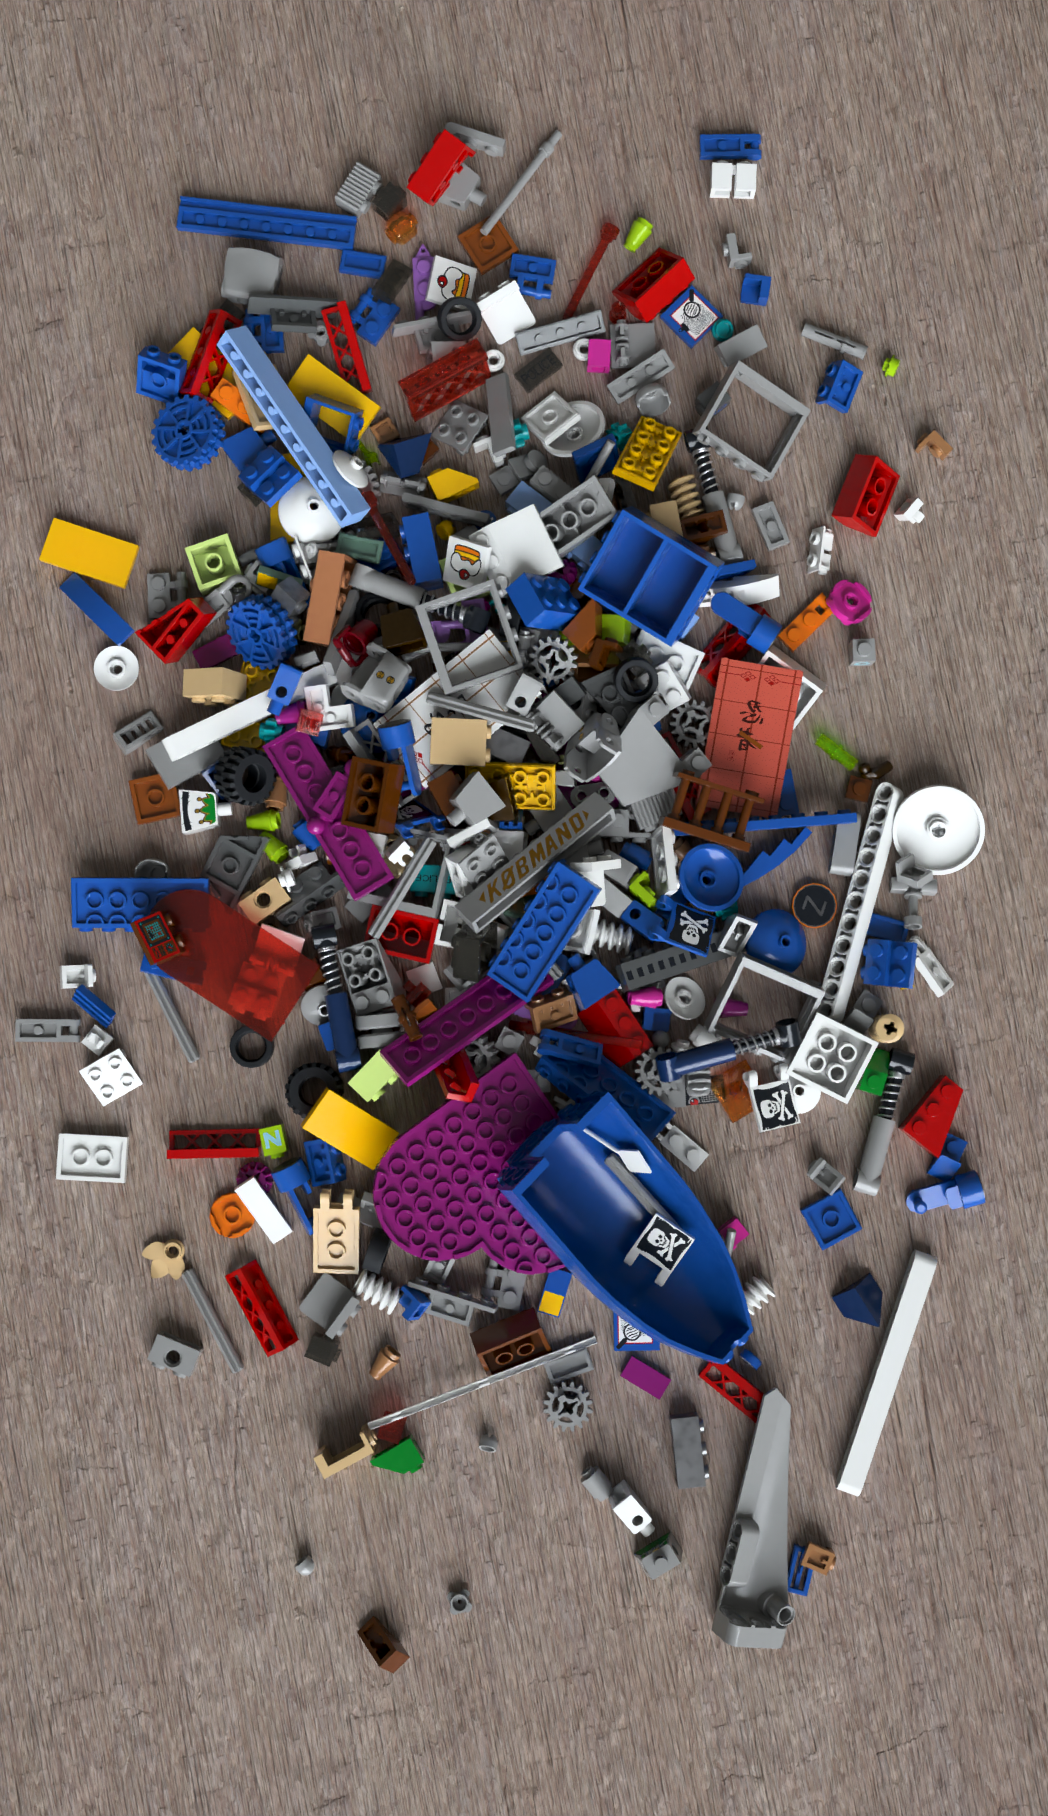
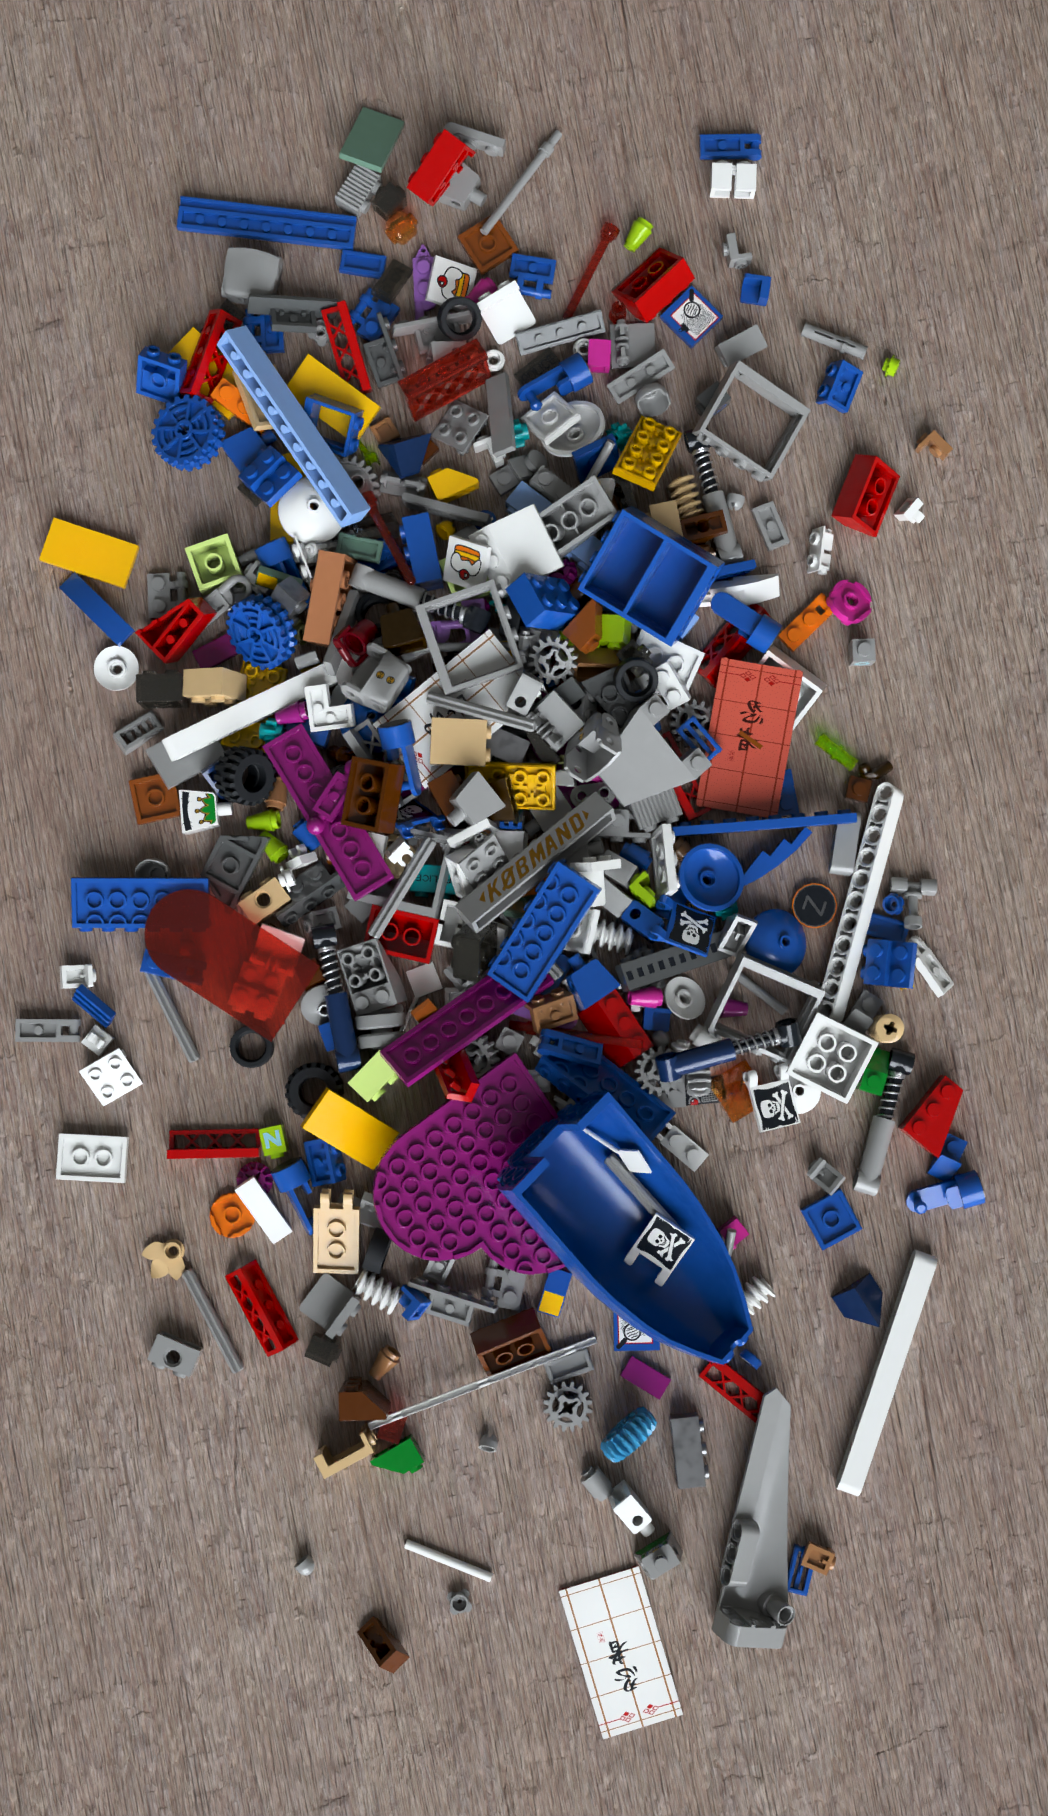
(158, 937): slope -> none
(160, 690): none -> clear smoke brick
(288, 677): torso -> none
(309, 722): clear red tile -> none
(350, 468): white dish -> none
(362, 1401): none -> reddish brown slope
(371, 139): none -> sand green tile
(382, 356): none -> dark grey bracket
(401, 1004): reddish brown pin -> none
(417, 994): clear red tile -> none
(448, 1560): none -> white bar
(483, 286): none -> dark pink cone
(569, 376): none -> blue piece
(599, 654): reddish brown bracket -> none
(620, 1652): none -> white piece
(628, 1434): none -> dark azure gear
(694, 826): reddish brown fence -> none
(697, 737): none -> blue tile
(722, 330): teal plate -> none
(762, 994): none -> light grey bar
(888, 901): none -> blue plate
(910, 874): light grey bracket -> none
(939, 828): white dish -> none

